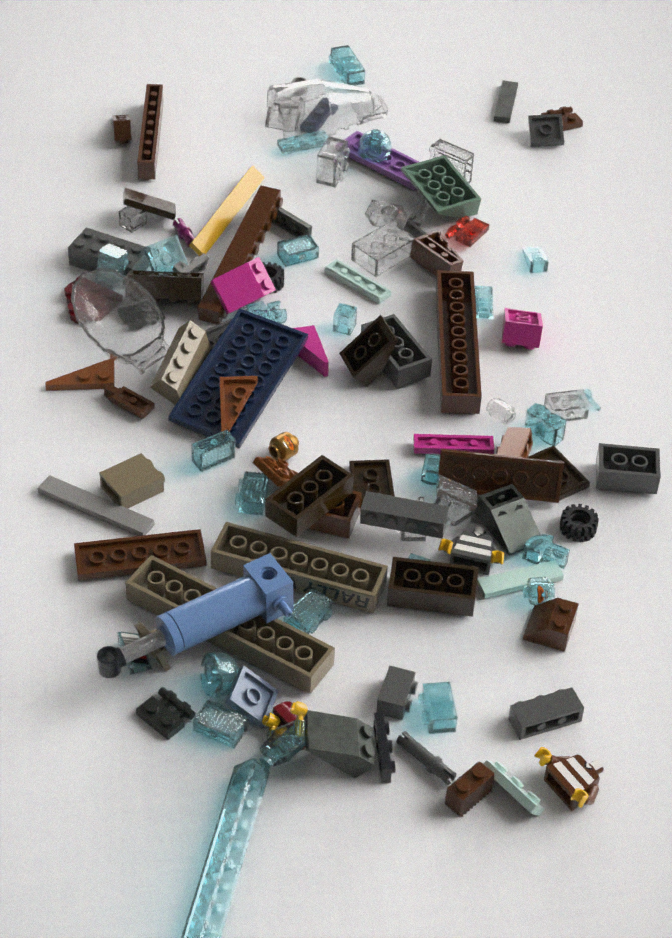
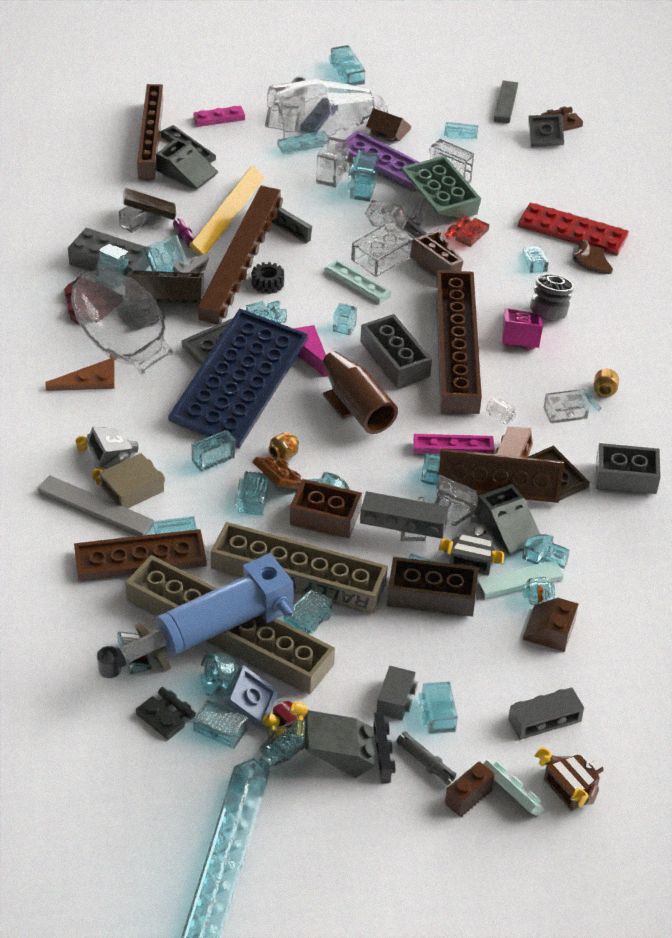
(107, 446): none -> dark grey torso
(121, 128): reddish brown slope -> none
(129, 400): reddish brown hinge -> none
(173, 132): none -> pearl dark grey tile
(175, 525): none -> clear light blue tile
(181, 361): dark tan slope -> none
(184, 164): none -> pearl dark grey slope
(218, 116): none -> dark pink plate
(233, 397): dark orange wing -> none
(243, 285): dark pink slope -> none
(297, 250): clear light blue brick -> none
(309, 495): dark brown brick -> none
(358, 394): none -> reddish brown piece
(363, 176): none -> clear light blue brick
(369, 351): dark brown slope -> none
(372, 477): dark brown tile -> none
(375, 145): clear light blue cylinder -> none
(388, 125): none -> reddish brown slope
(461, 130): none -> clear light blue tile
(484, 291): clear light blue slope -> none
(545, 424): clear light blue brick -> none
(551, 296): none -> dark grey wheel
(572, 228): none -> red plate
(579, 514): black tyre -> none
(592, 258): none -> reddish brown arm
(606, 382): none -> pearl gold head

